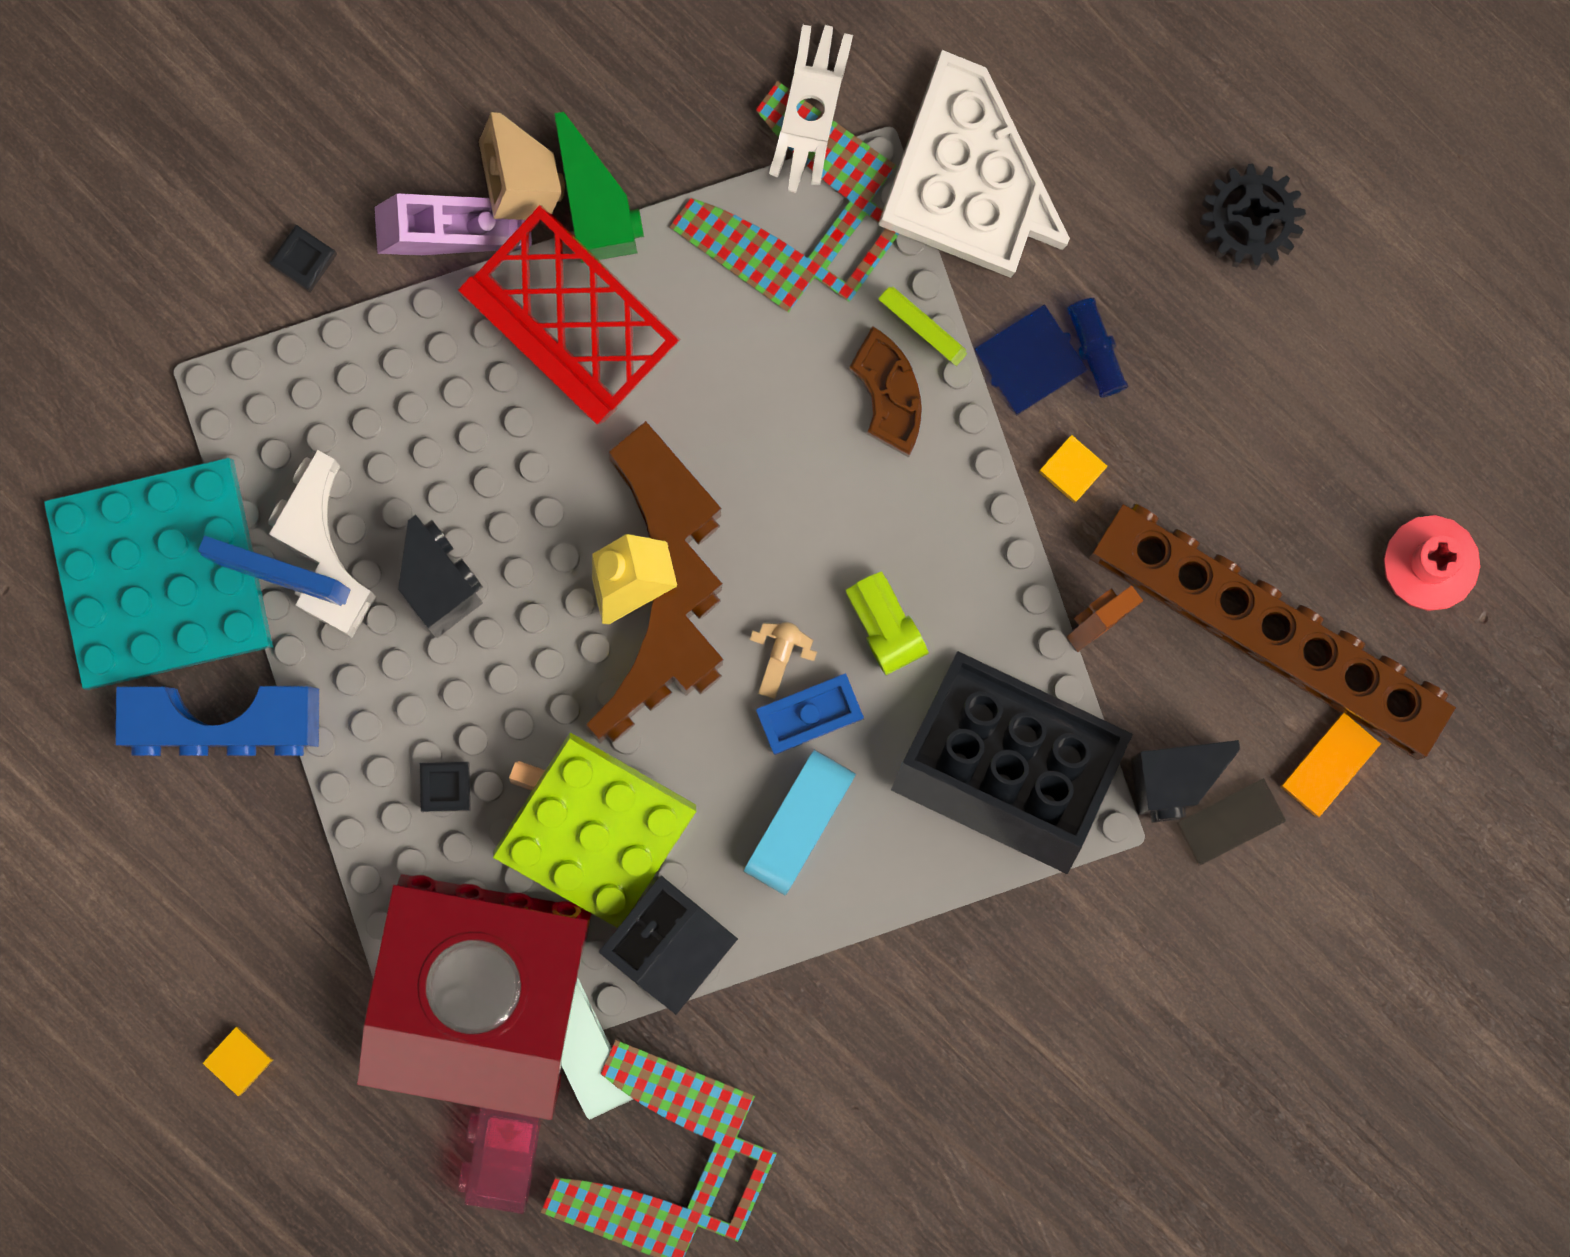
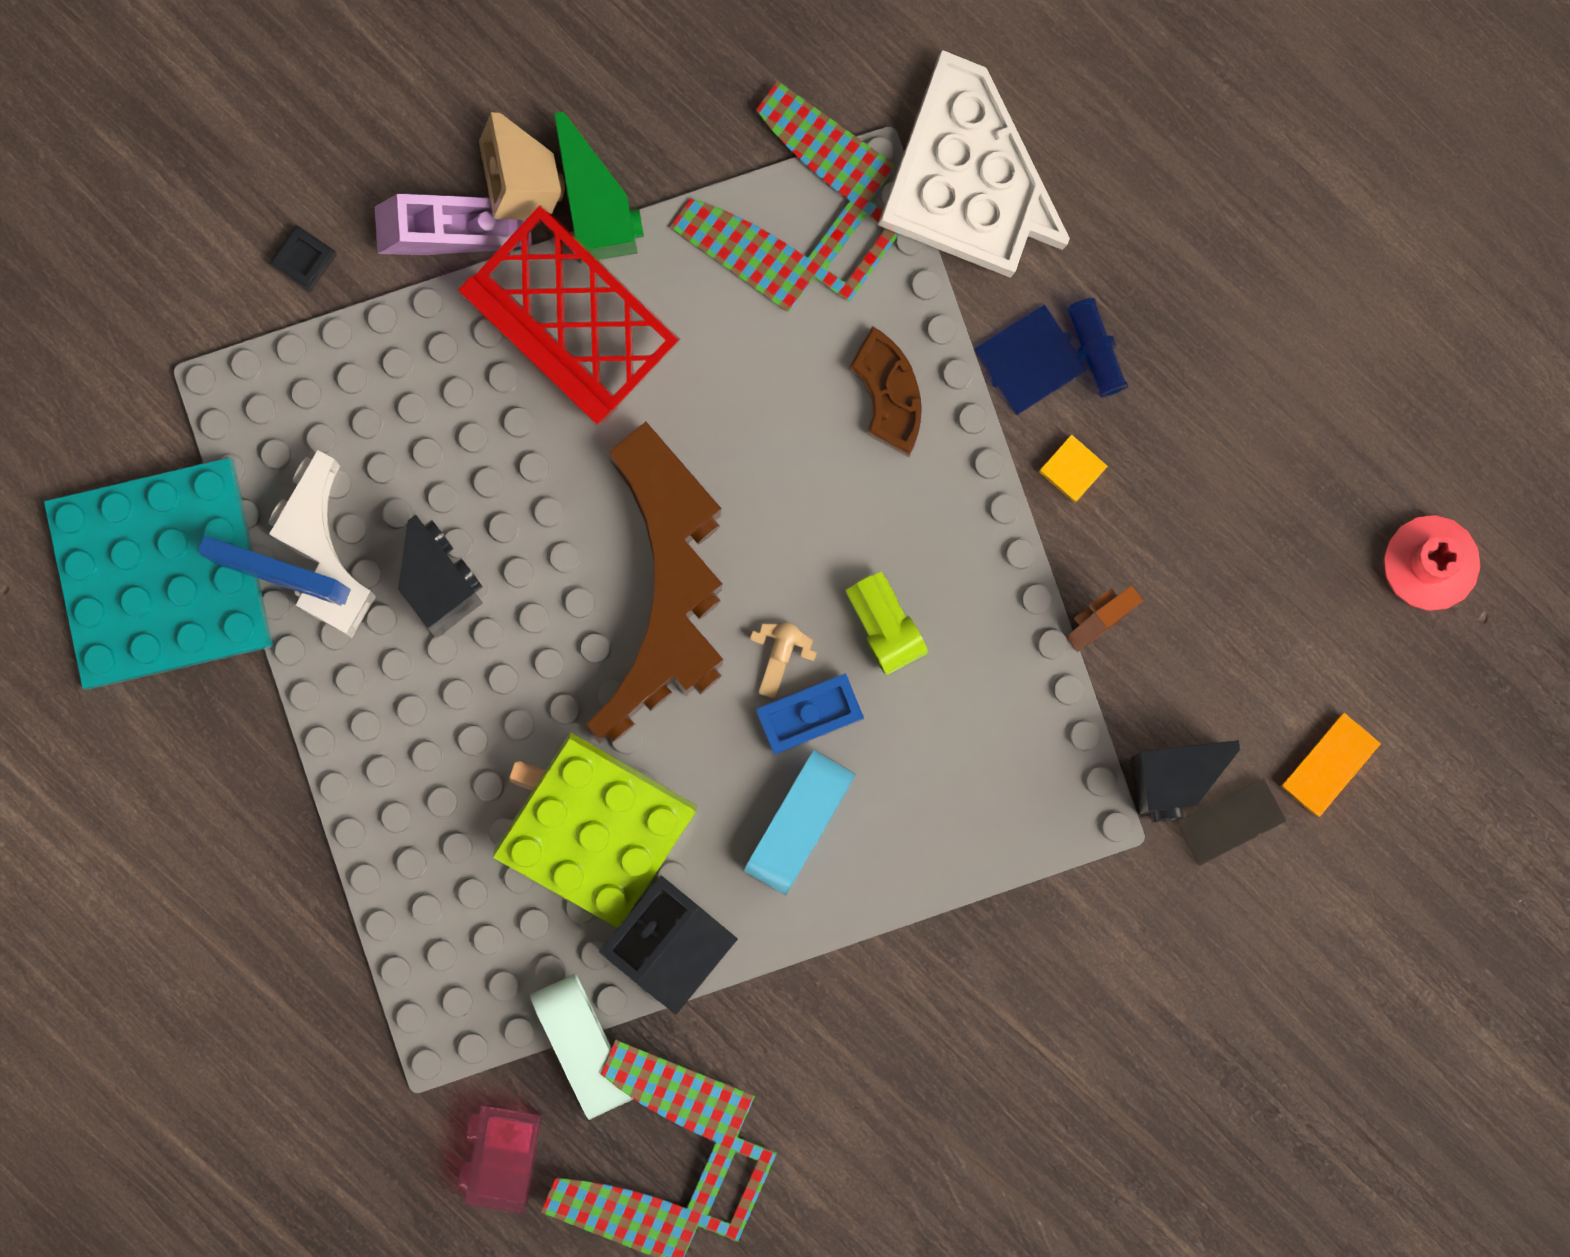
(238, 1061): yellow tile -> none
(276, 718): blue arch -> none
(445, 787): black tile -> none
(473, 996): dark red panel -> none
(630, 575): light yellow slope -> none
(813, 83): white piece -> none
(923, 325): lime tile -> none
(1012, 762): black slope -> none
(1272, 213): black gear -> none
(1427, 702): reddish brown brick -> none

